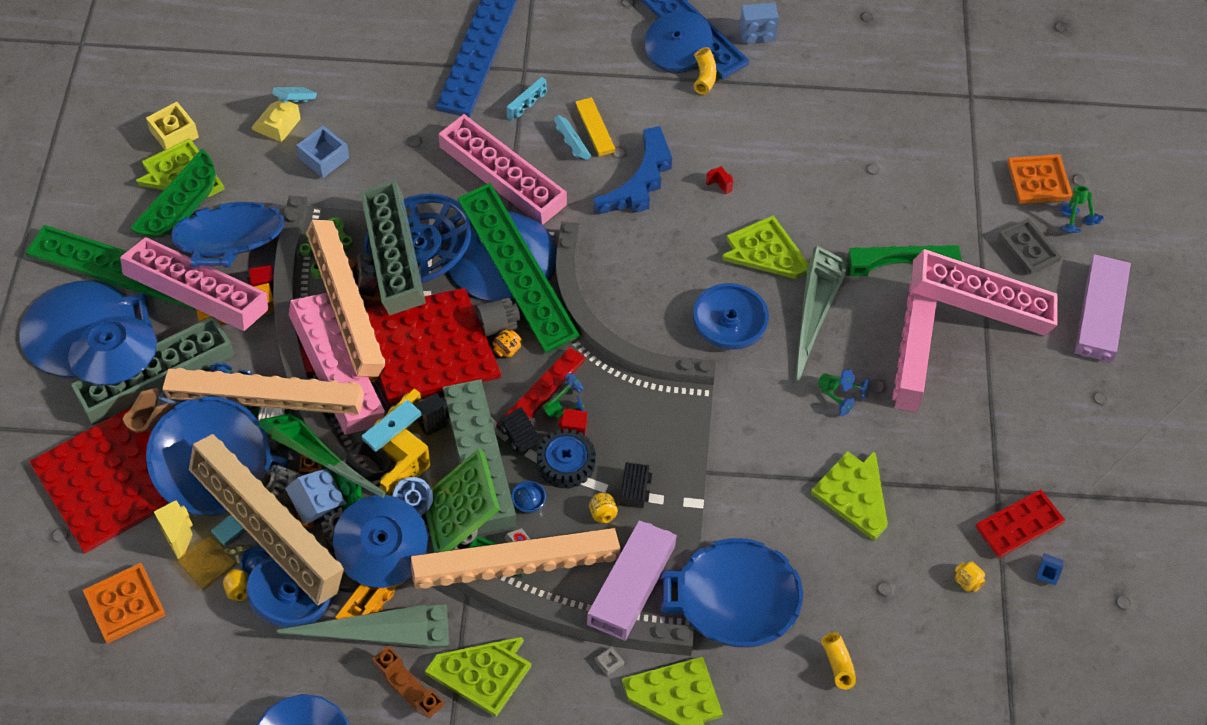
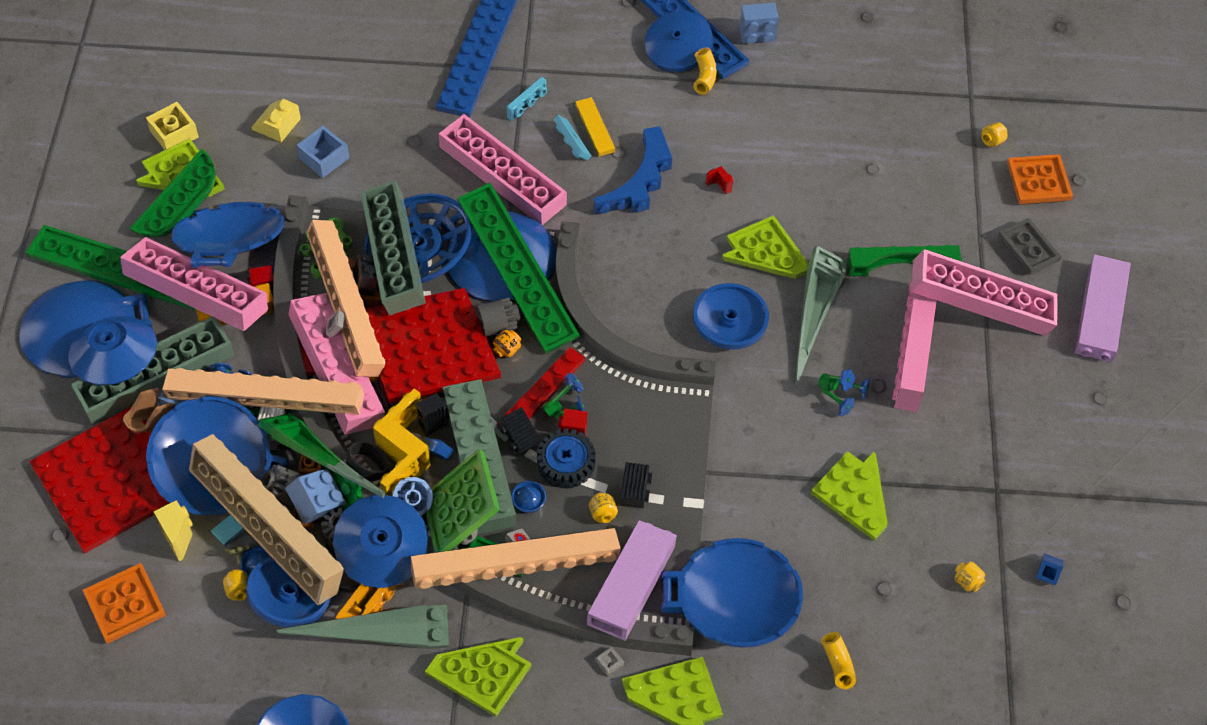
(206, 562): clear yellow tile -> none
(293, 94): medium azure tile -> none
(335, 323): none -> light grey tile
(383, 432): medium azure tile -> none
(406, 685): dark orange slope -> none
(438, 448): none -> blue hat
(994, 134): none -> yellow head
(1019, 523): red plate -> none
(1079, 196): plant -> none

